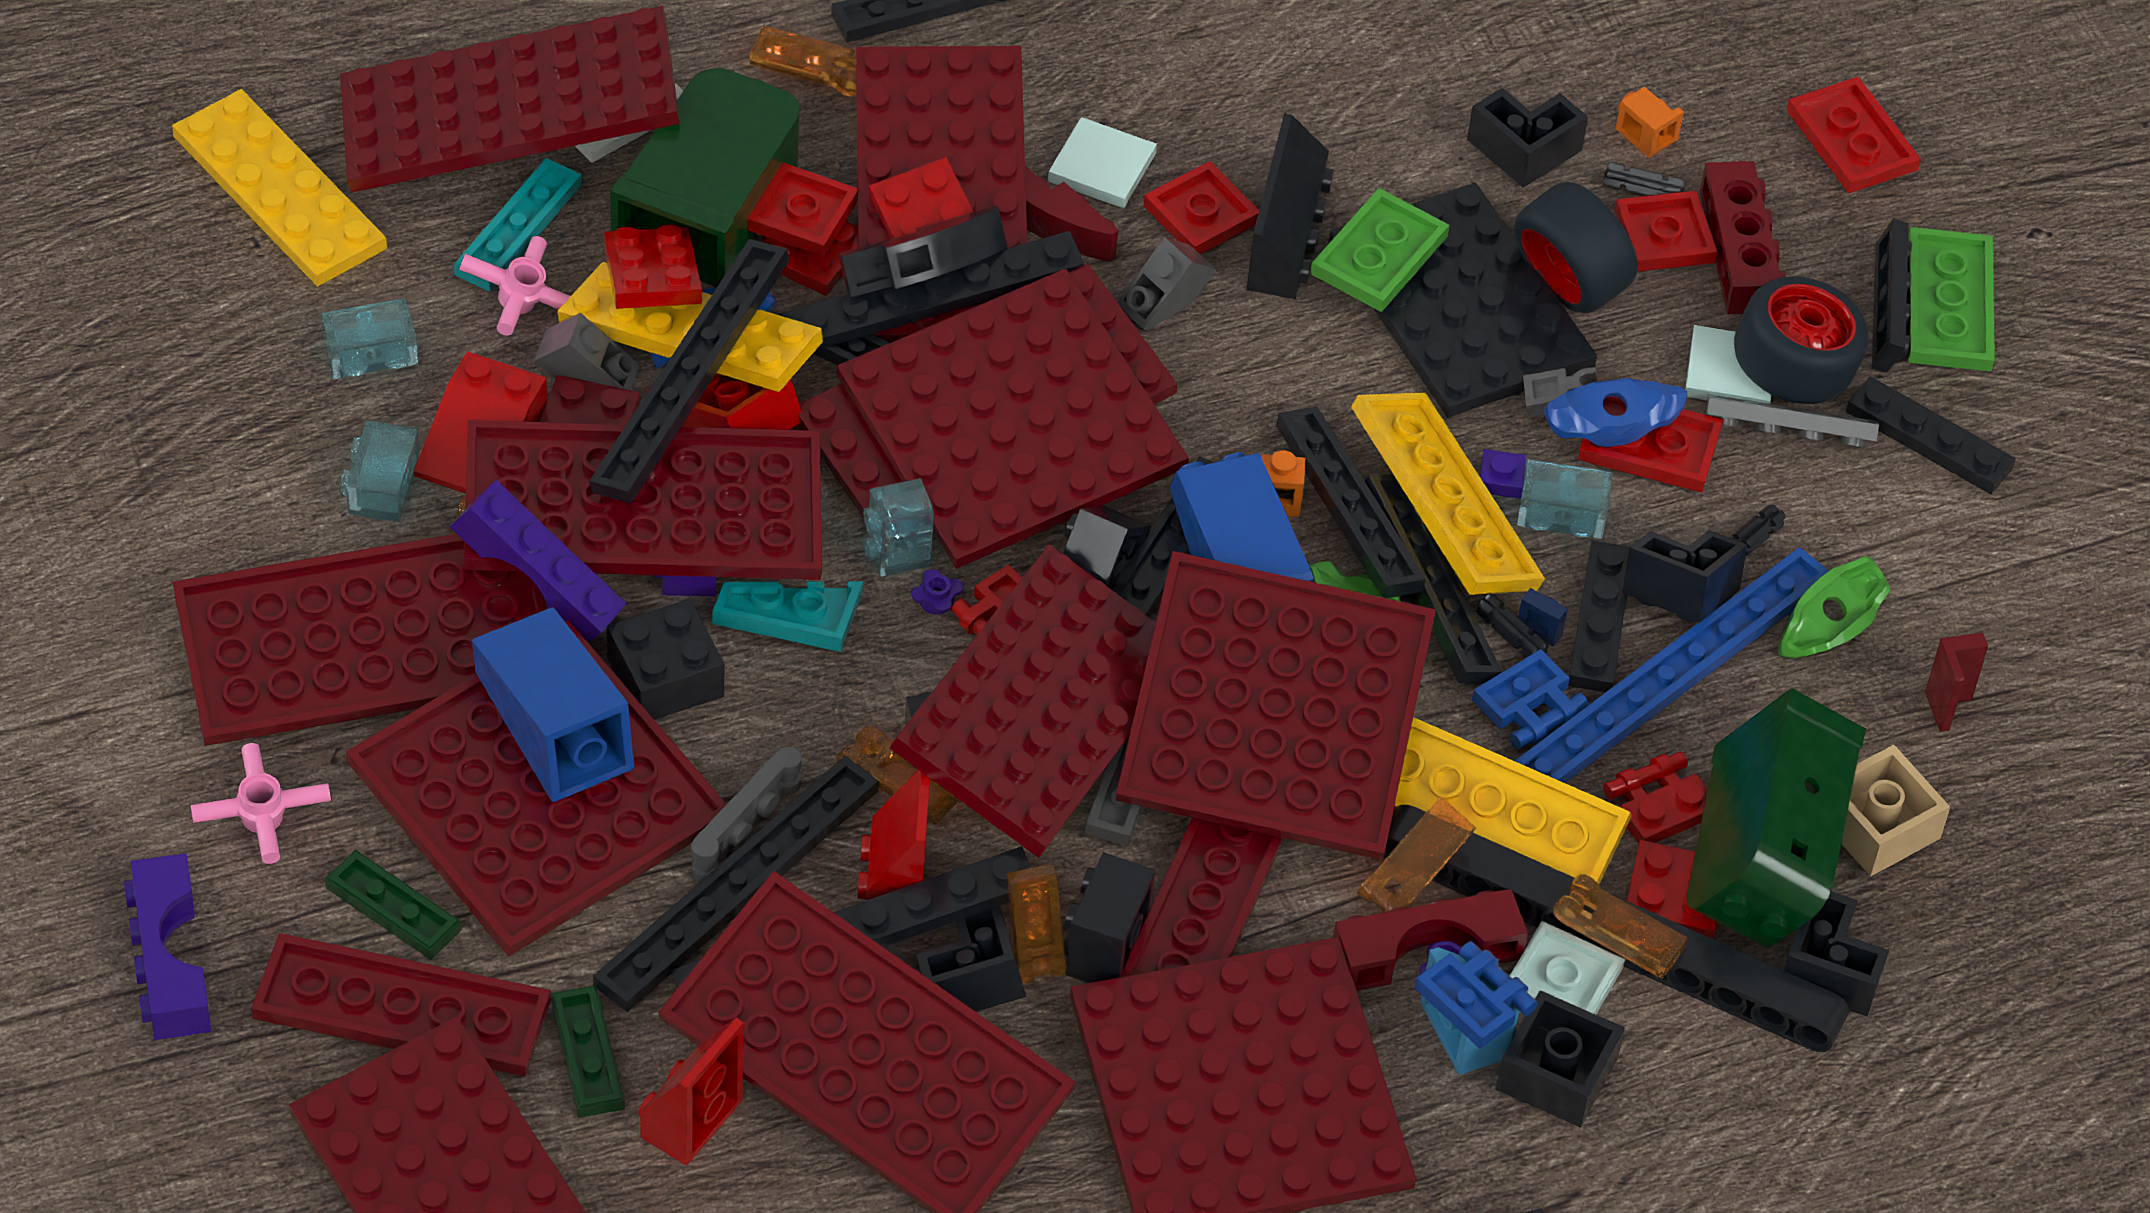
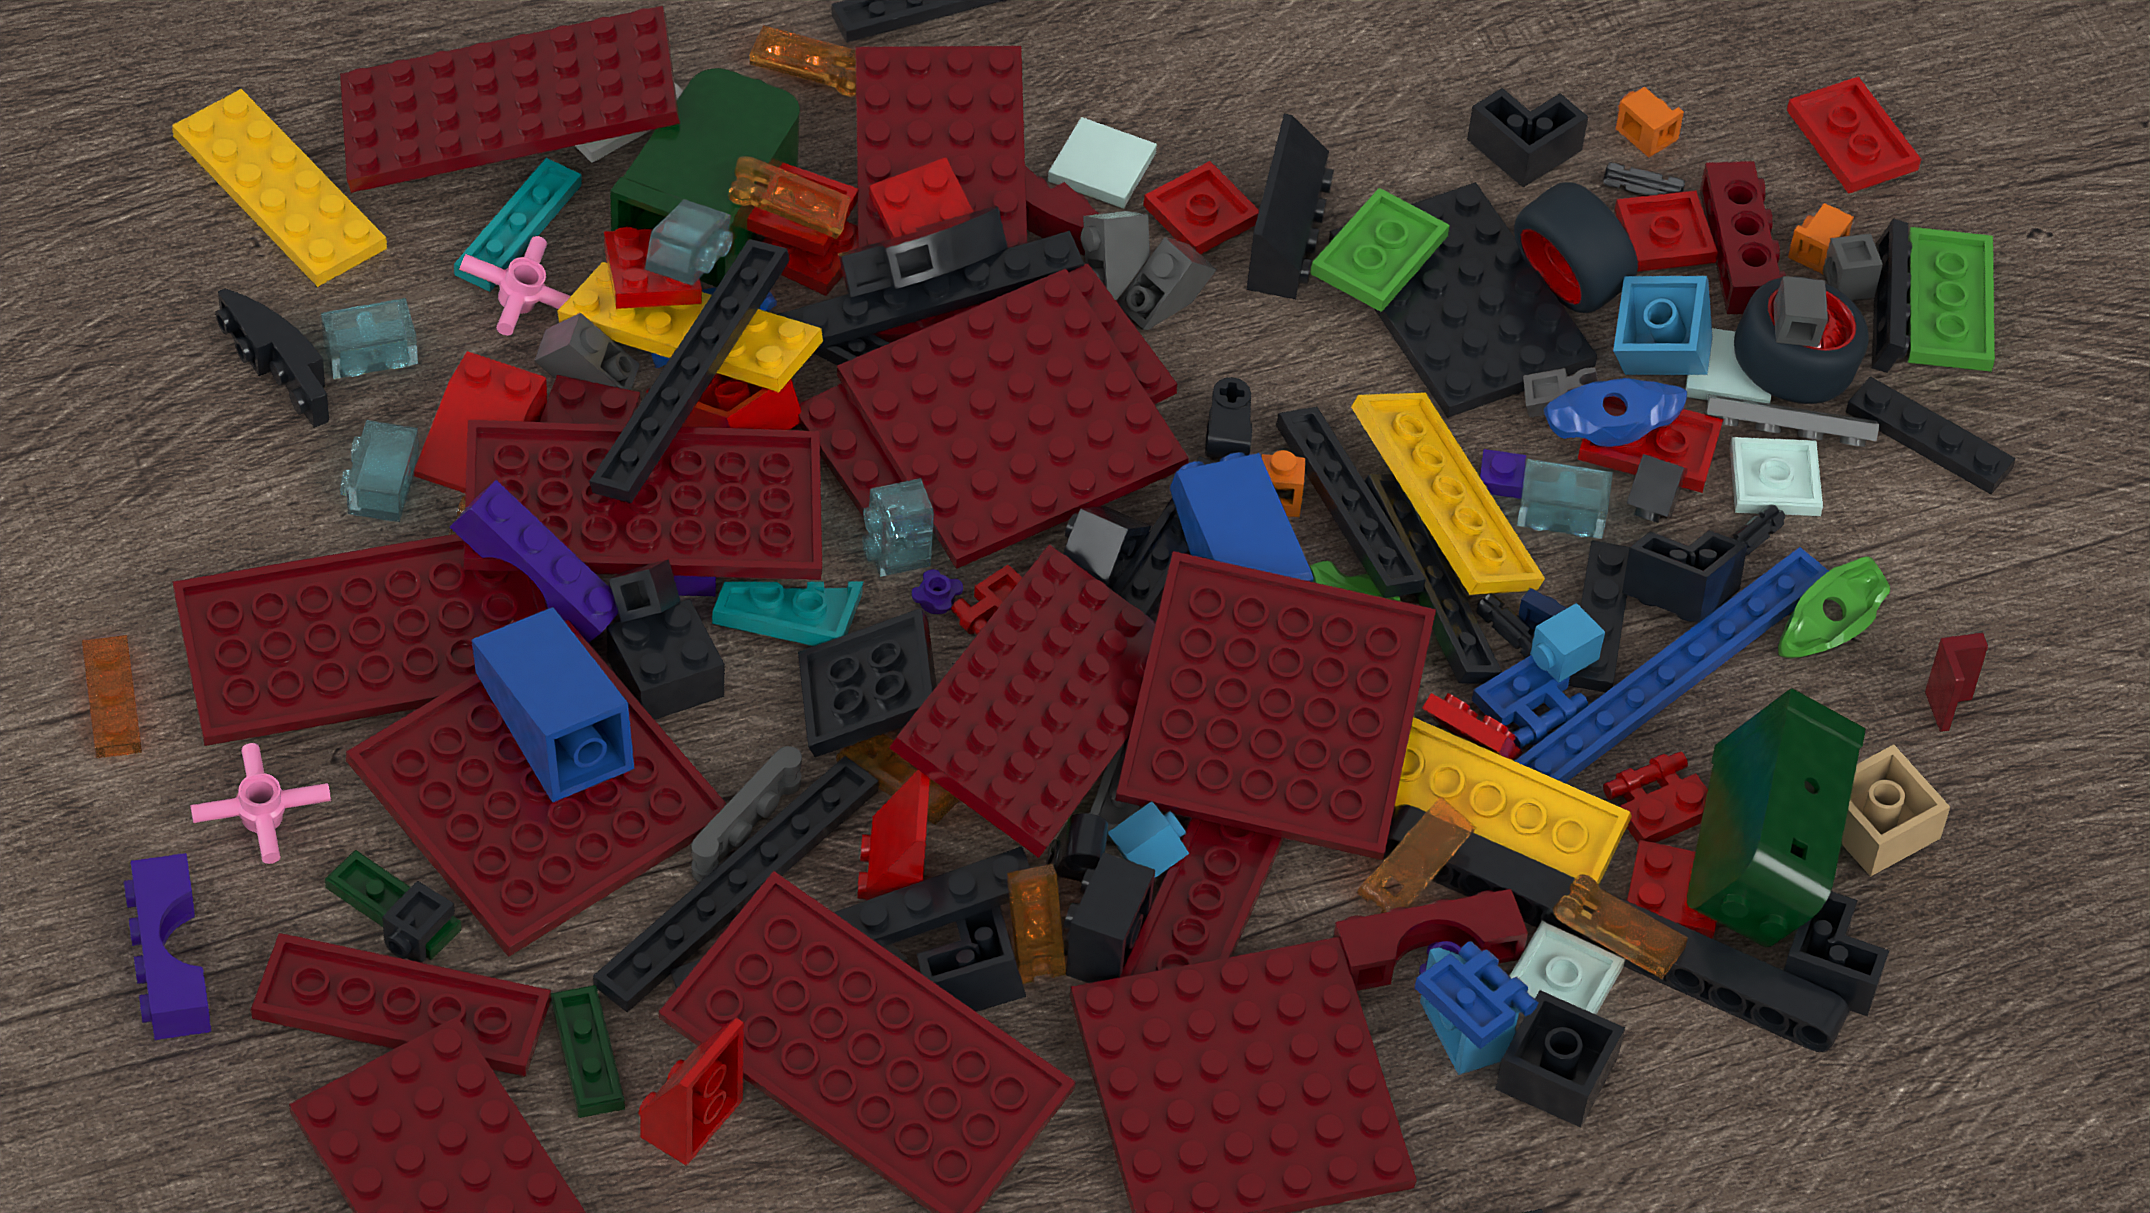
(111, 696): none -> clear orange plate
(277, 348): none -> black slope
(415, 921): none -> black bracket
(644, 590): none -> black brick
(689, 242): none -> clear light blue brick
(789, 196): none -> clear orange plate
(866, 681): none -> black plate
(1078, 846): none -> black piece
(1116, 247): none -> dark grey slope
(1150, 839): none -> dark azure brick
(1229, 419): none -> black piece
(1462, 721): none -> red plate
(1567, 643): none -> dark azure brick
(1656, 488): none -> black brick
(1664, 326): none -> dark azure slope
(1777, 474): none -> light aqua tile
(1800, 311): none -> dark grey brick
(1812, 239): none -> orange brick
(1853, 266): none -> dark grey brick

